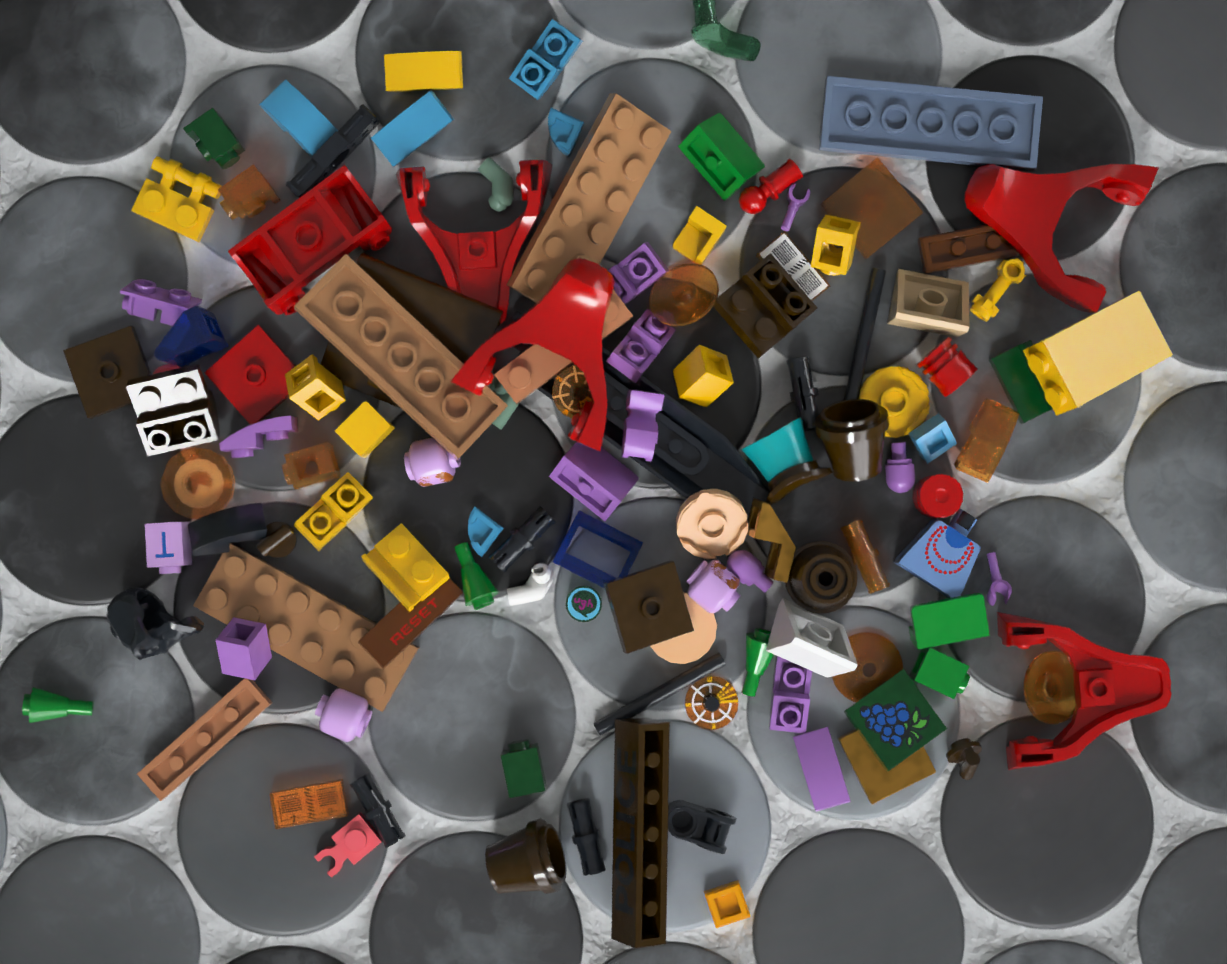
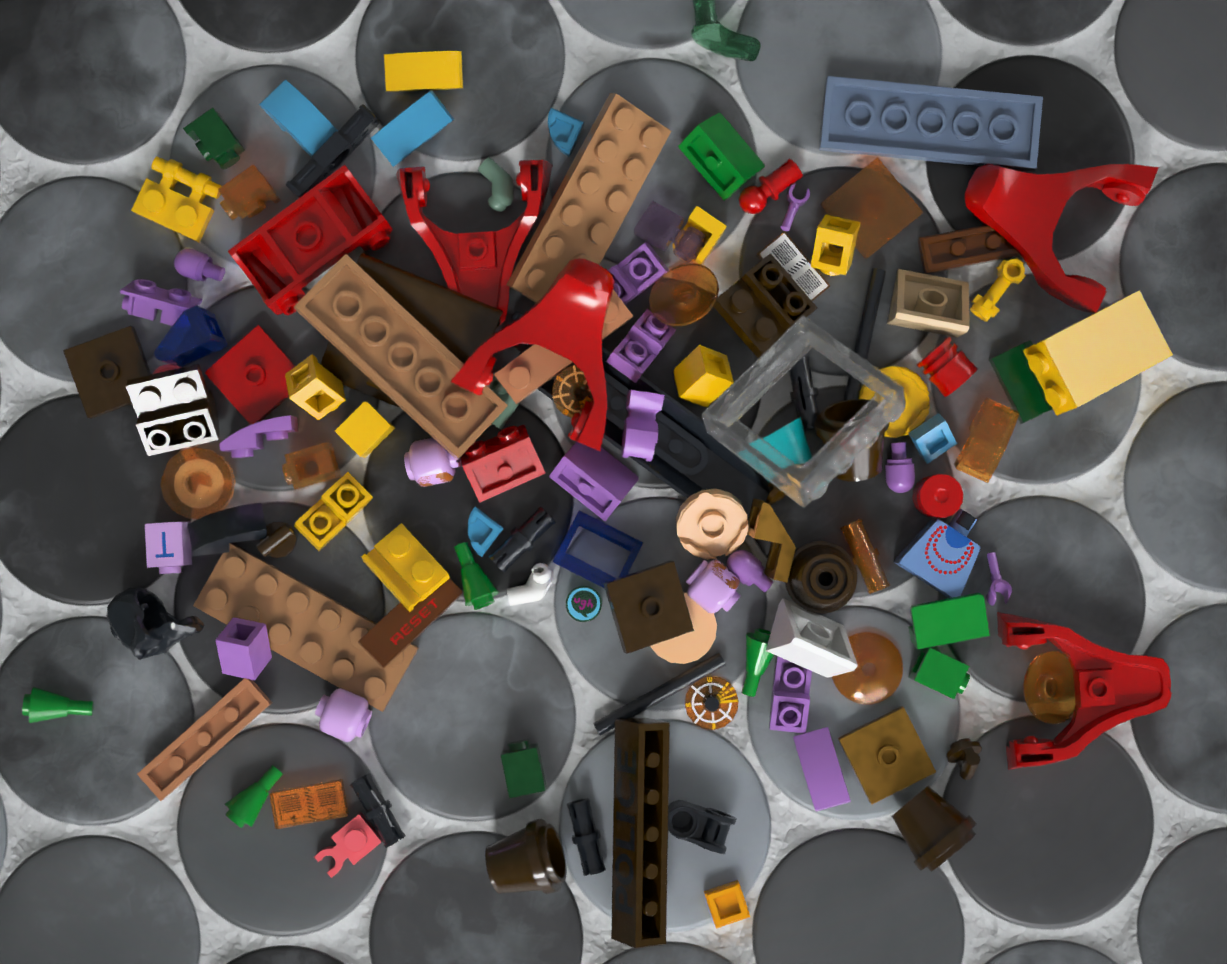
(197, 265): none -> medium lavender cylinder
(247, 804): none -> green cone
(501, 462): none -> bracket
(546, 59): dark azure slope -> none
(662, 226): none -> clear purple plate
(837, 456): none -> clear piece
(895, 720): dark green tile -> none
(933, 828): none -> dark brown piece

